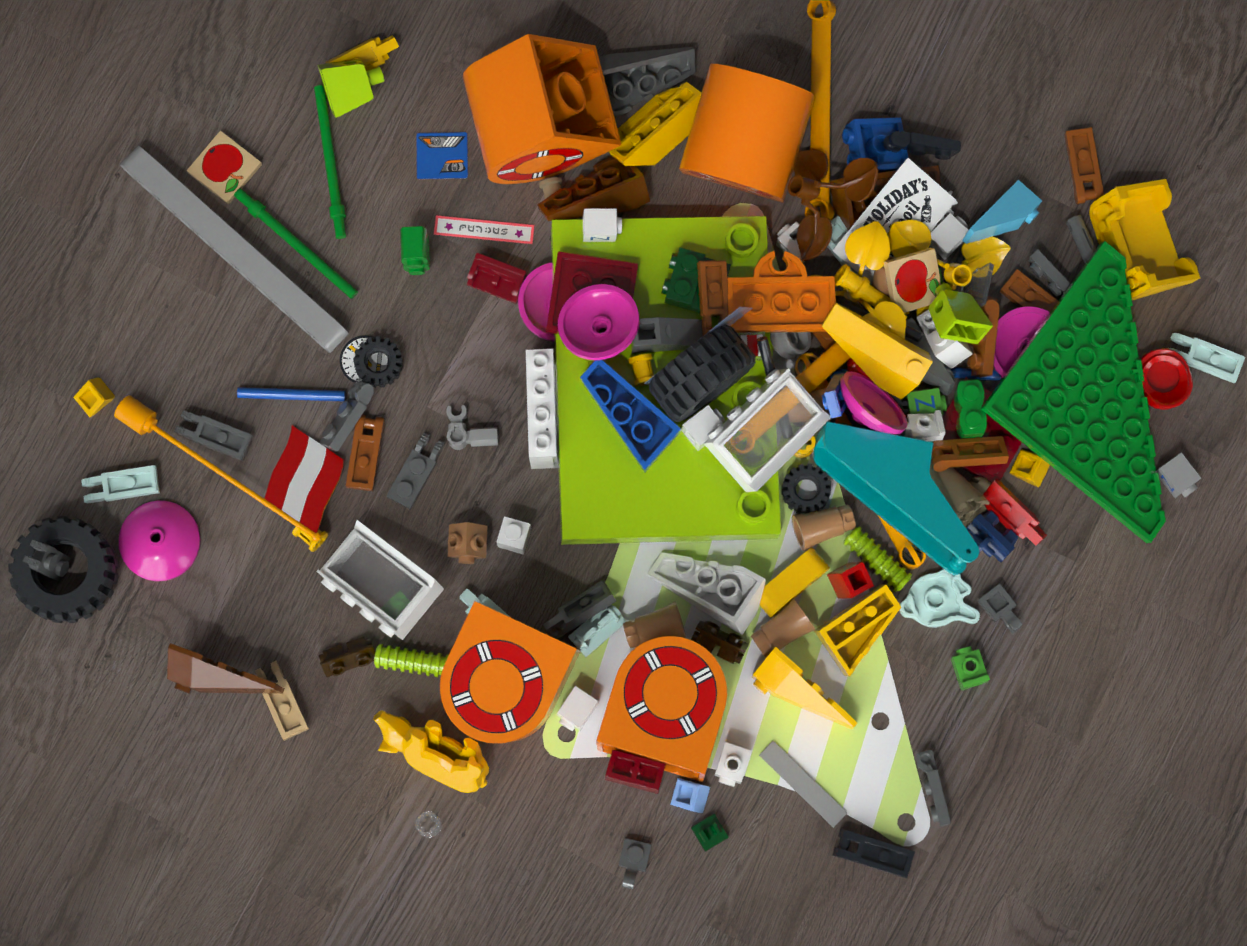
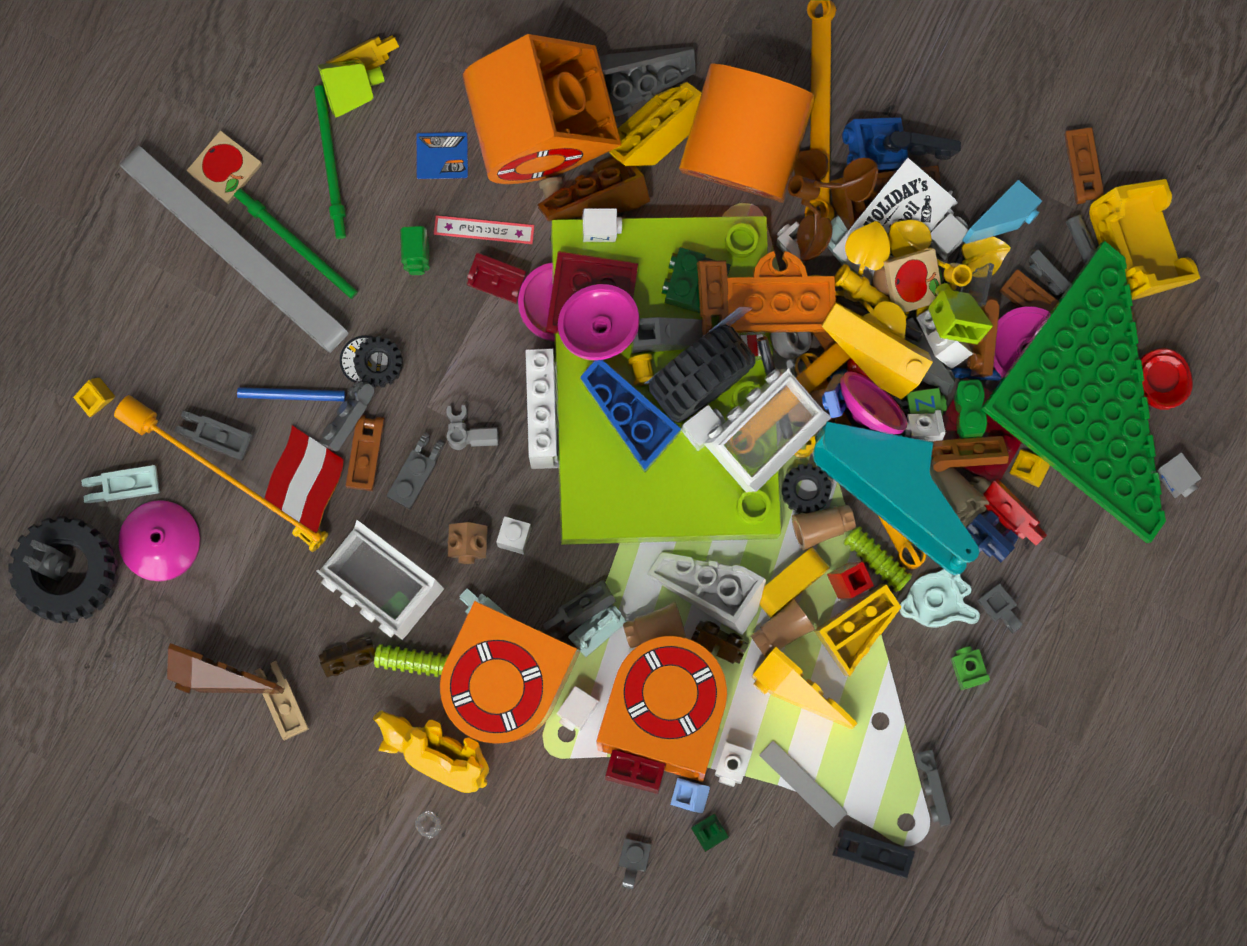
(1210, 357): light aqua hinge -> none

